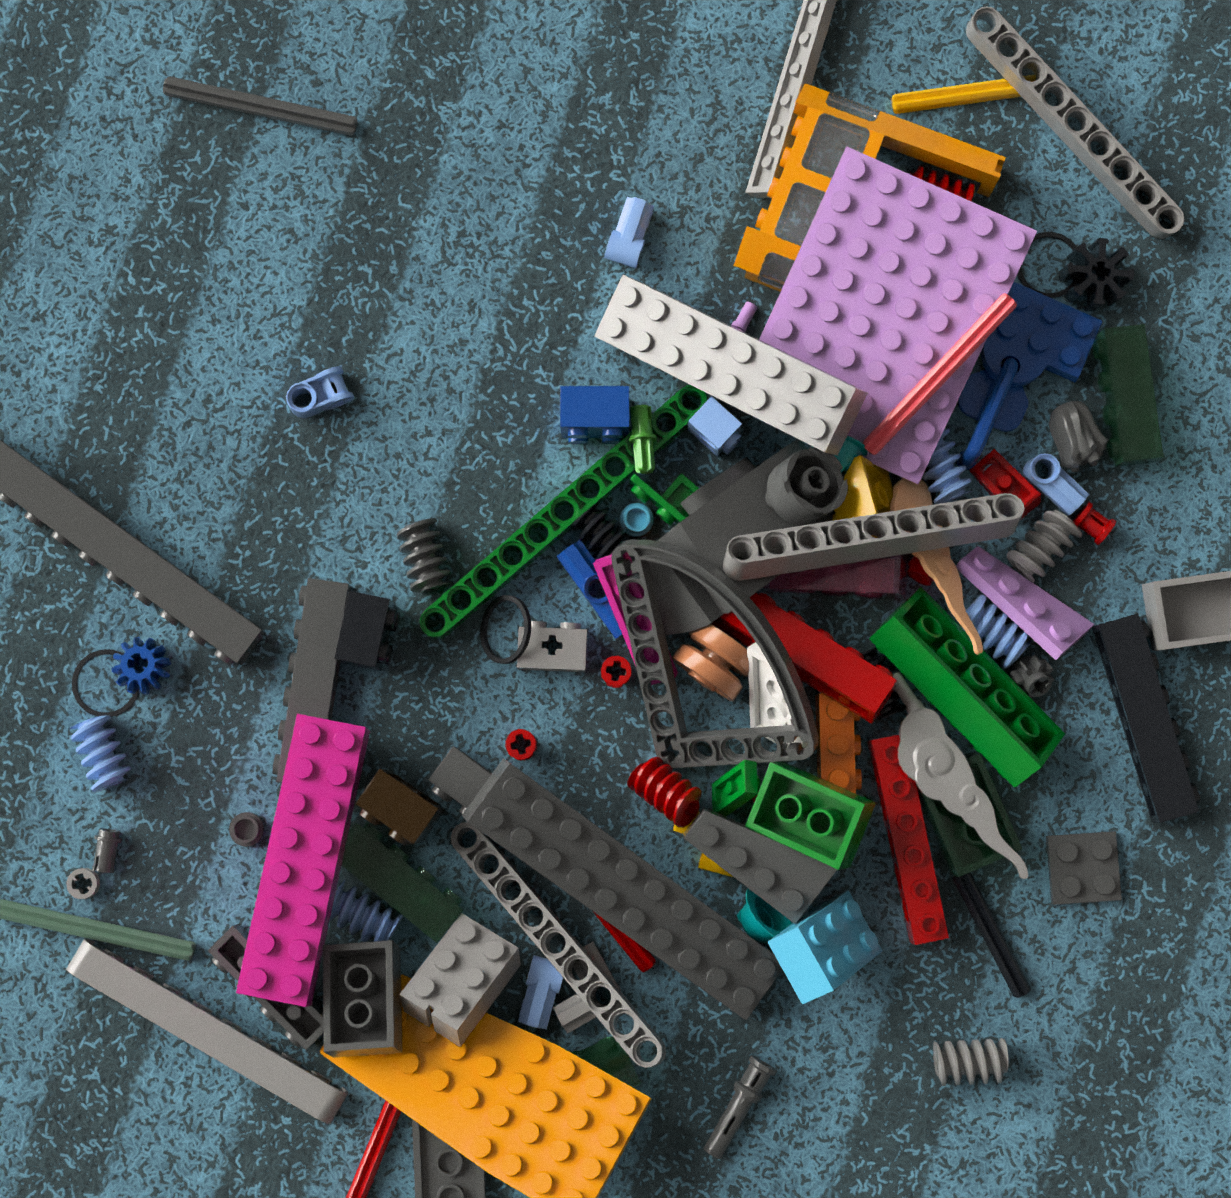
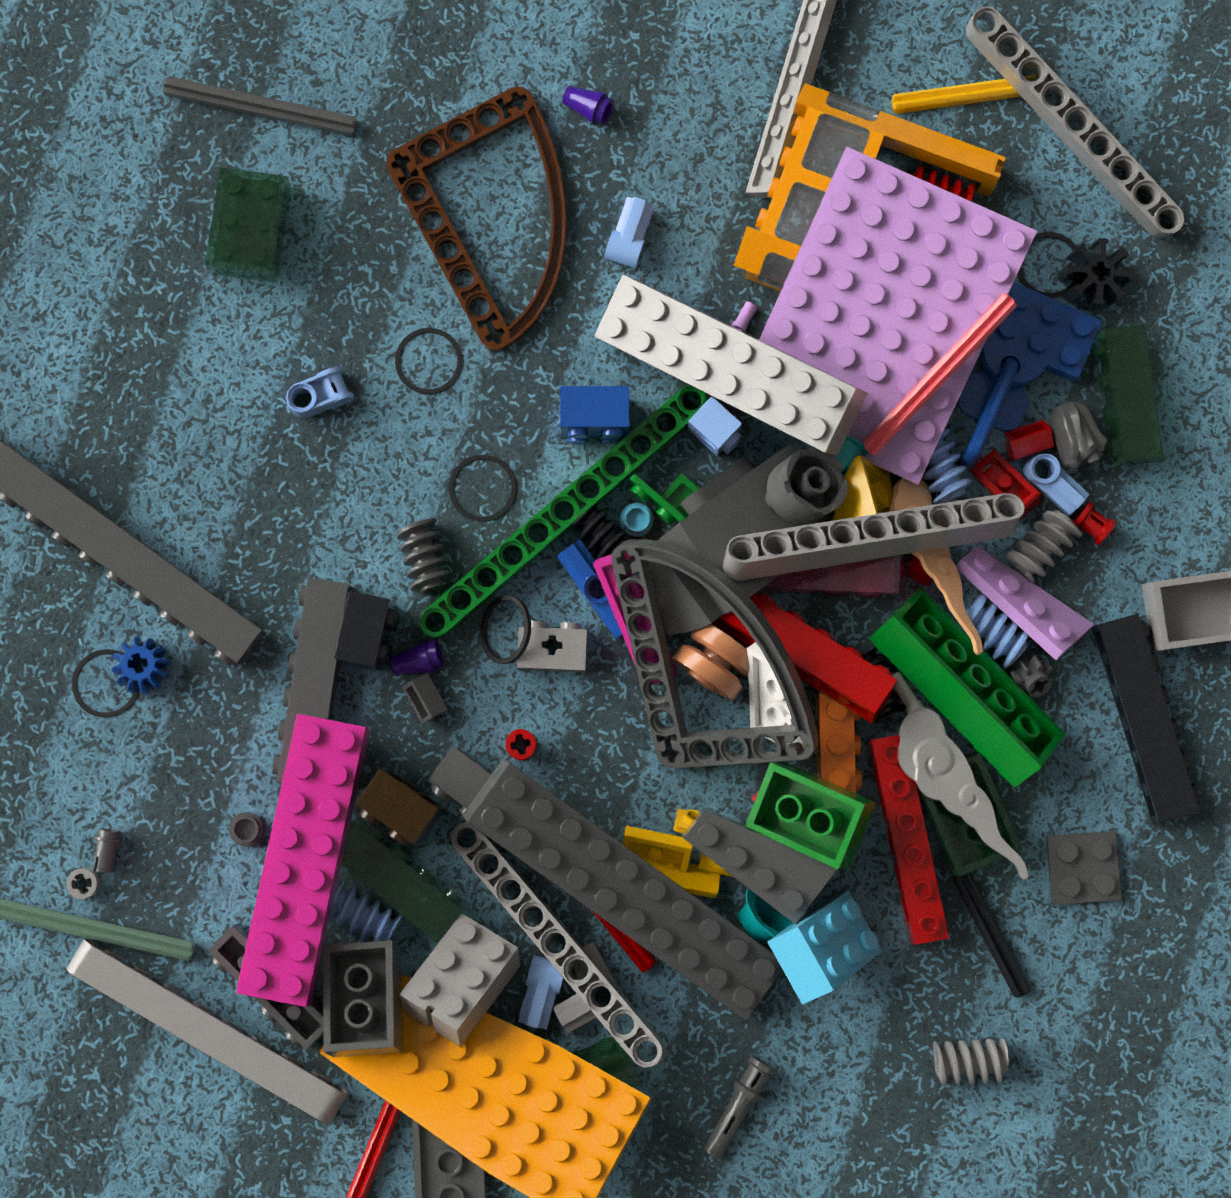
(99, 753): light blue piece -> none
(248, 225): none -> clear green brick
(418, 659): none -> dark purple cone
(421, 331): none -> black piece
(425, 698): none -> dark grey piece
(446, 232): none -> reddish brown beam
(486, 518): none -> black piece
(590, 104): none -> dark purple cone
(609, 663): red bush -> none
(642, 438): bright green axle -> none
(666, 791): red piece -> none
(671, 857): none -> yellow bracket
(735, 788): green plate -> none
(1028, 440): none -> red piece

